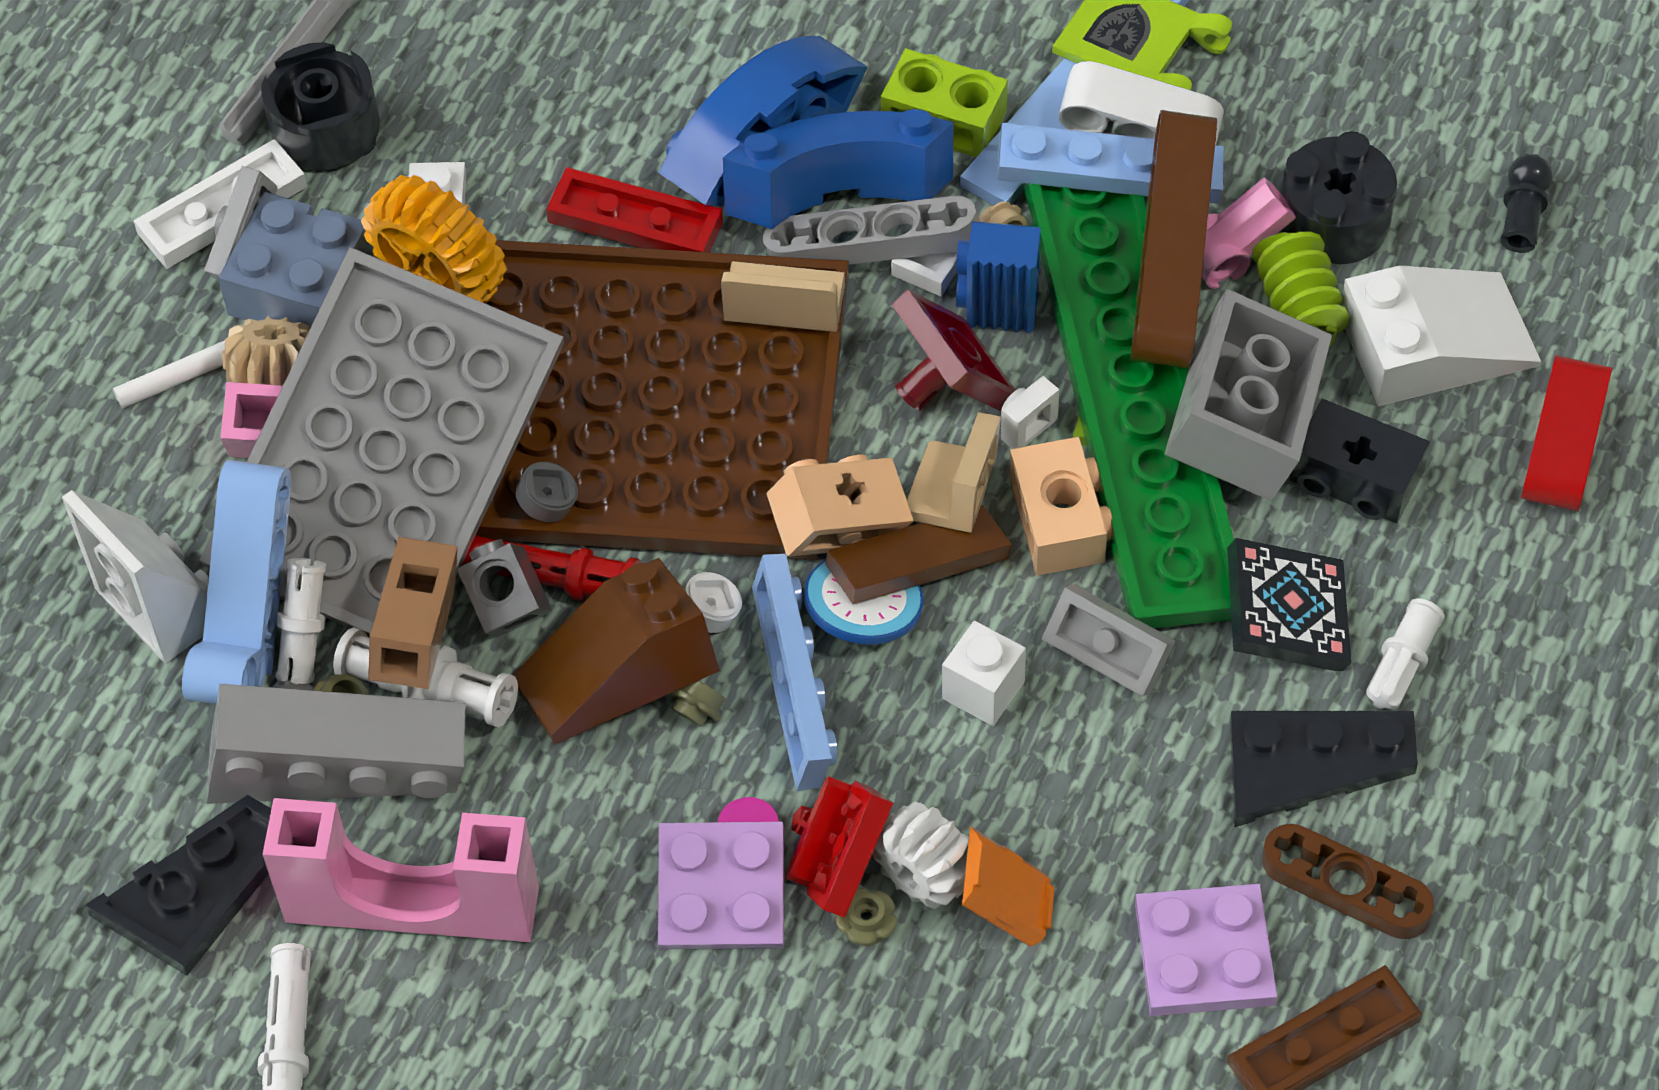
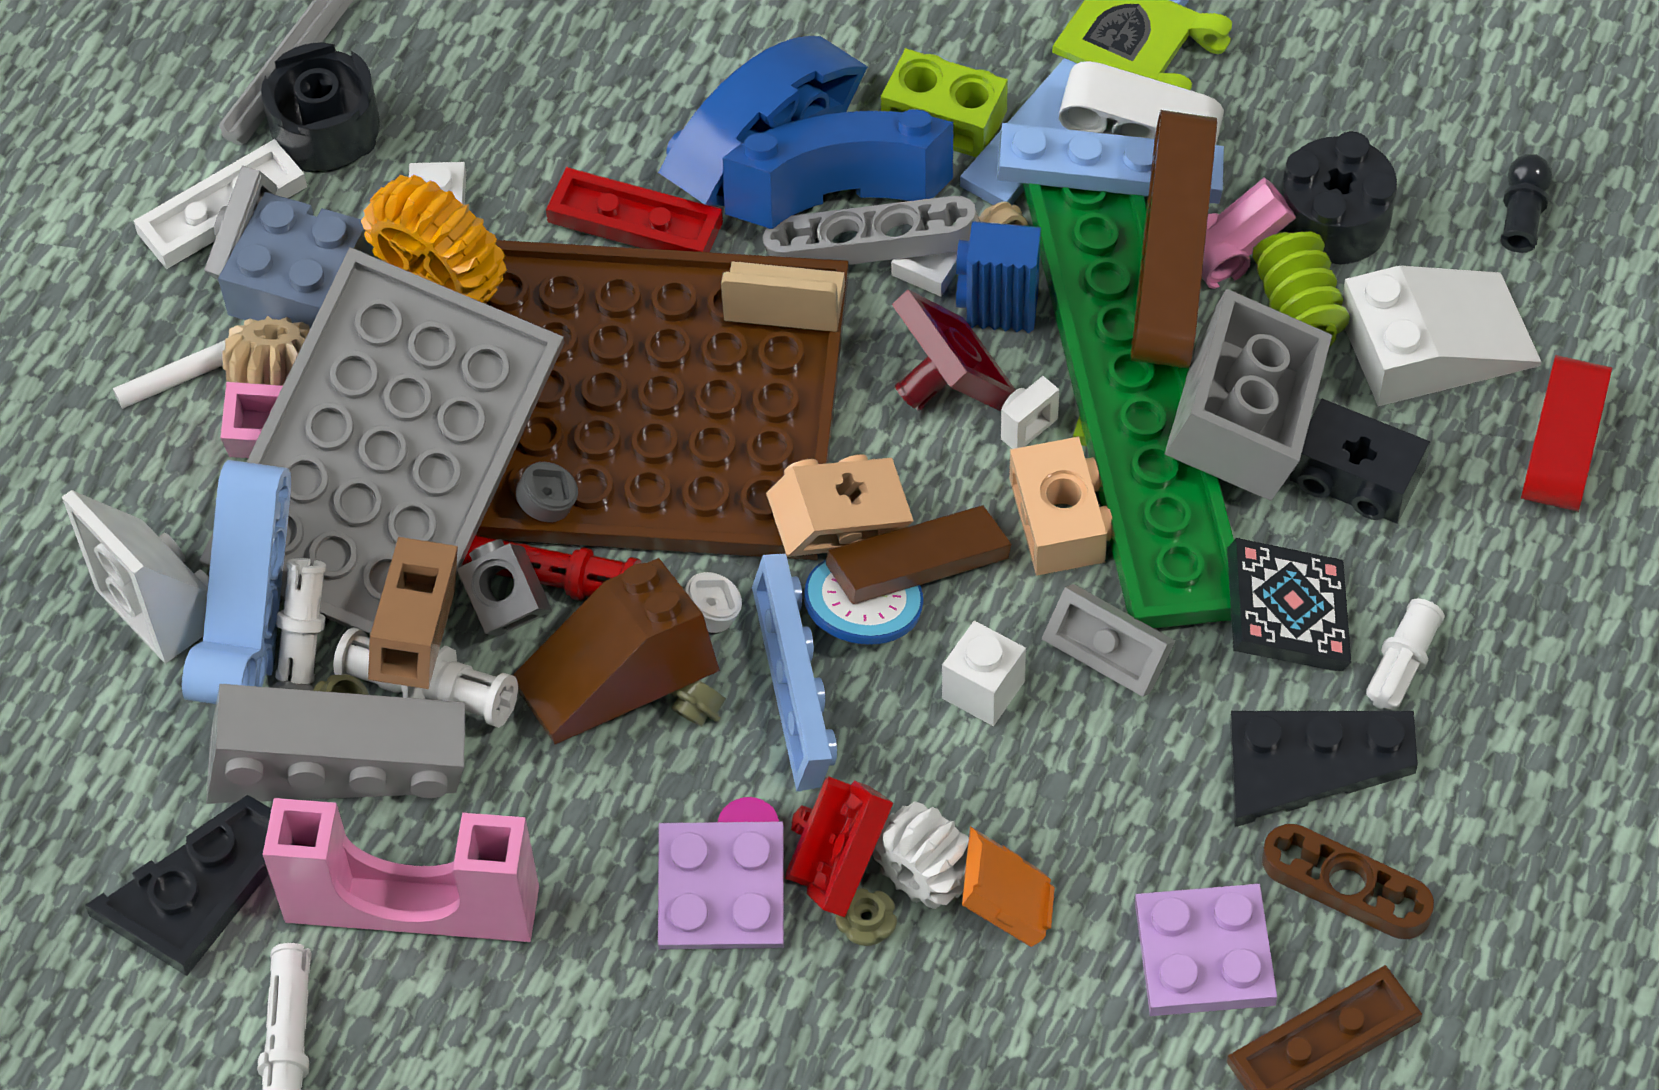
(955, 477): tan panel -> none

